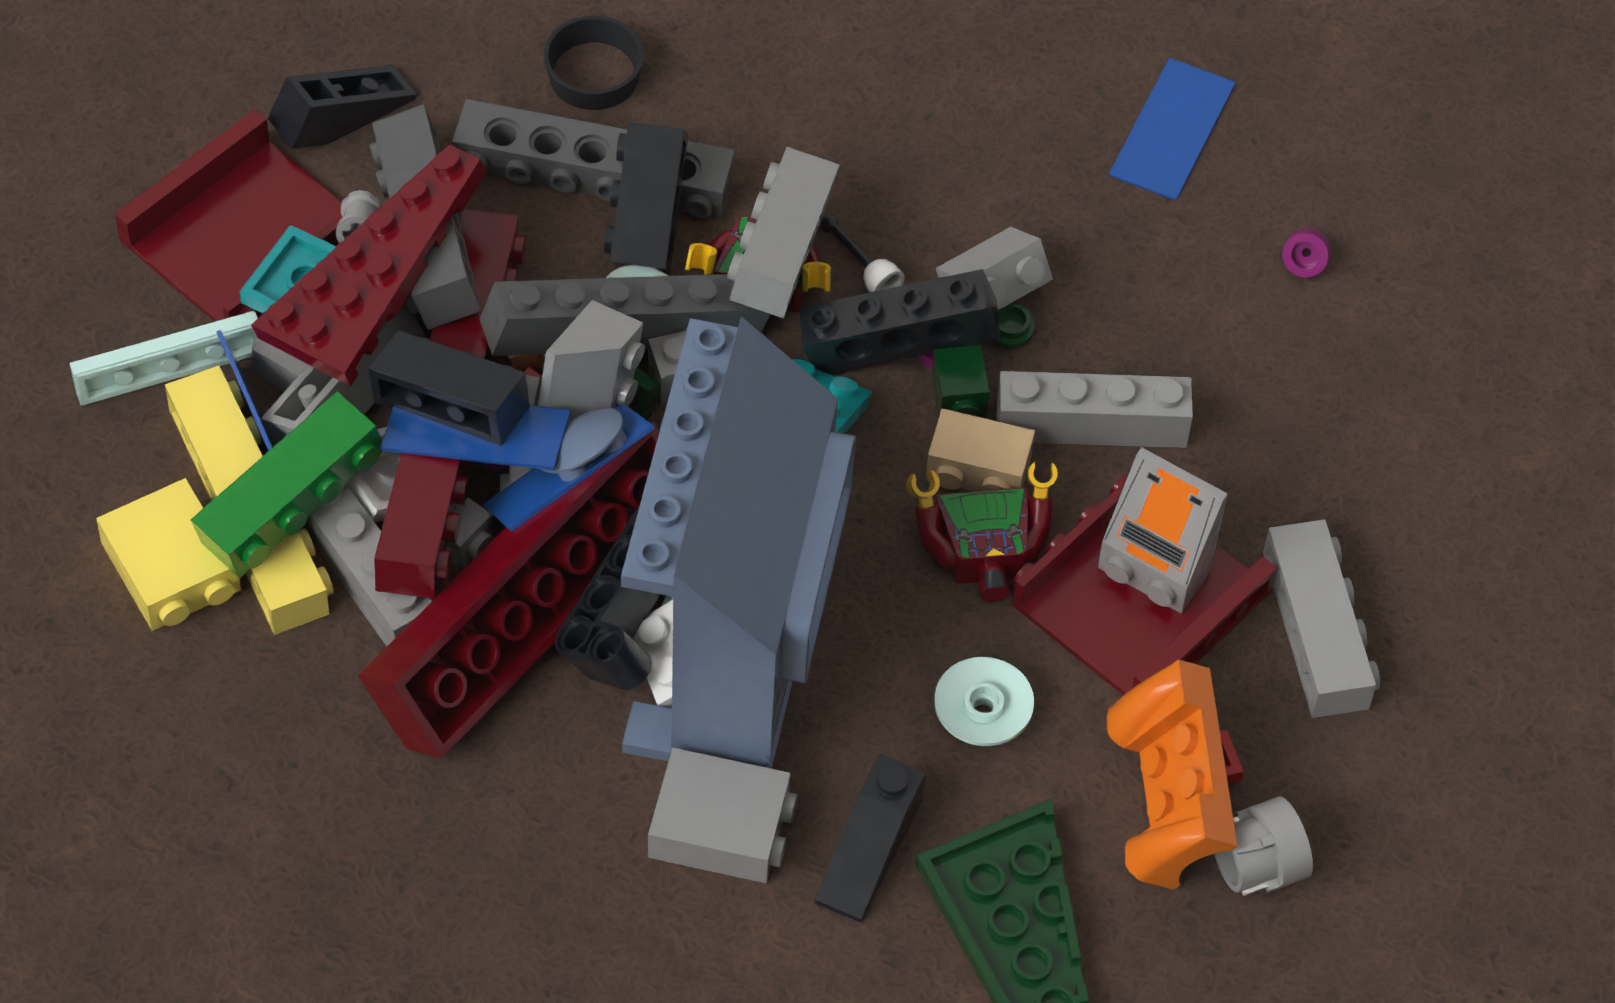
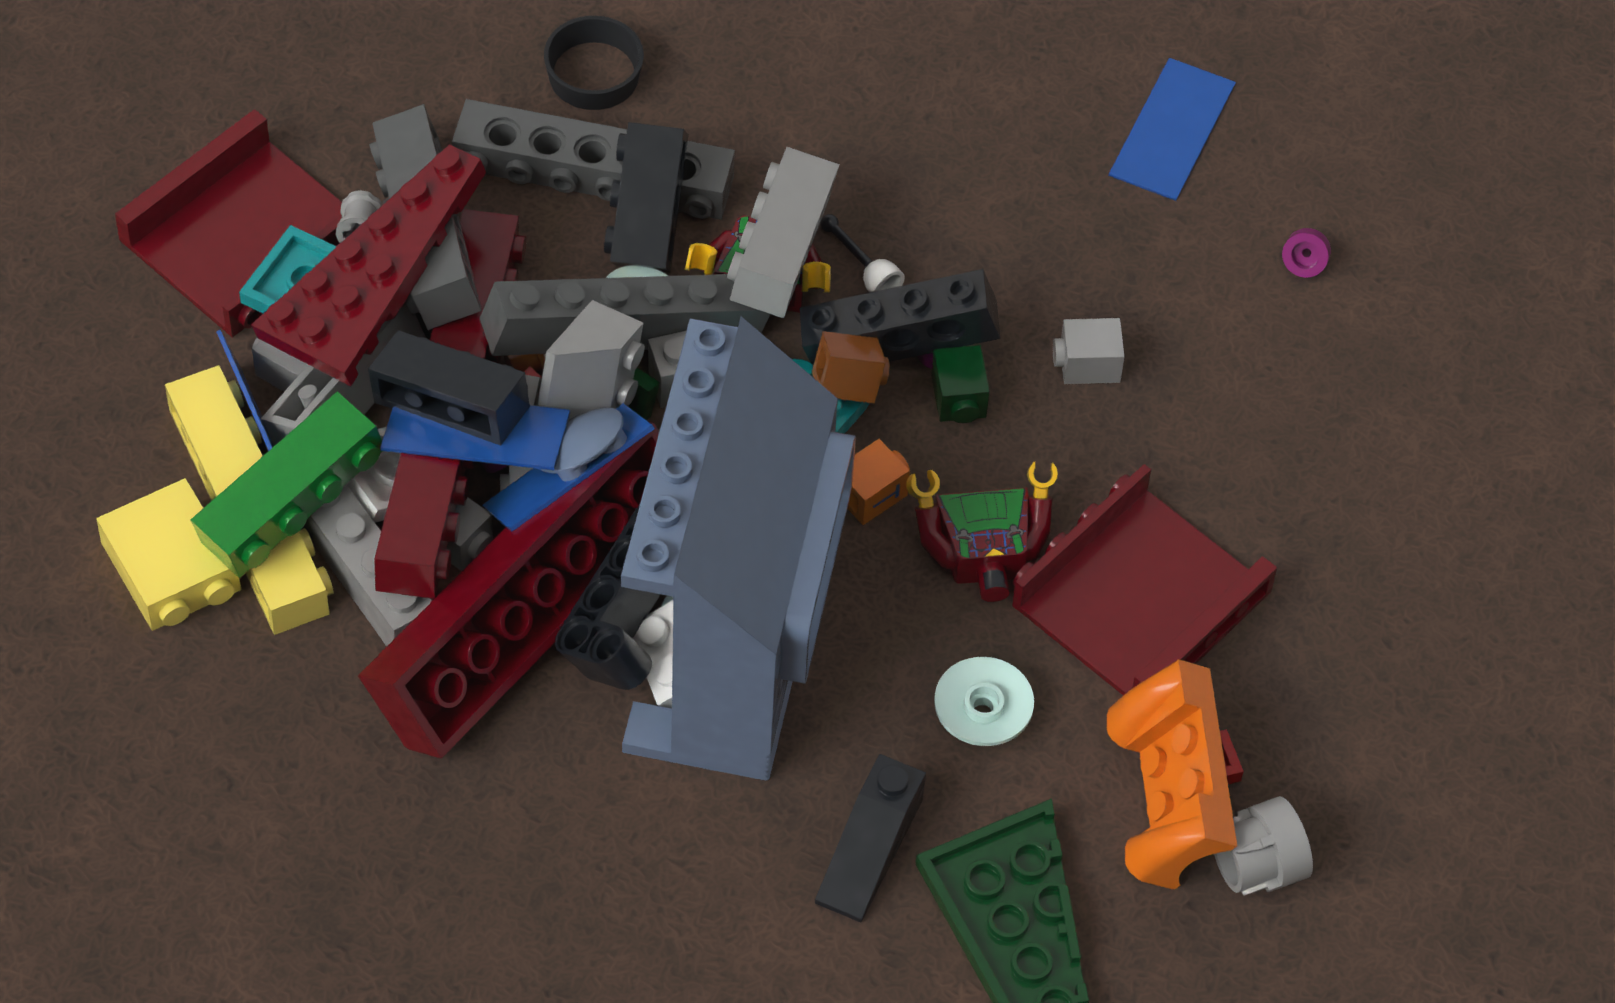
(162, 359): light aqua tile -> none
(333, 104): black slope -> none
(721, 815): light grey brick -> none
(851, 366): none -> dark orange brick
(877, 481): none -> orange brick
(979, 453): tan brick -> none
(1011, 262): light grey brick -> none
(1015, 326): dark green plate -> none
(1090, 351): none -> light grey brick
(1097, 408): light grey brick -> none
(1163, 531): light grey slope -> none
(1320, 619): light grey brick -> none

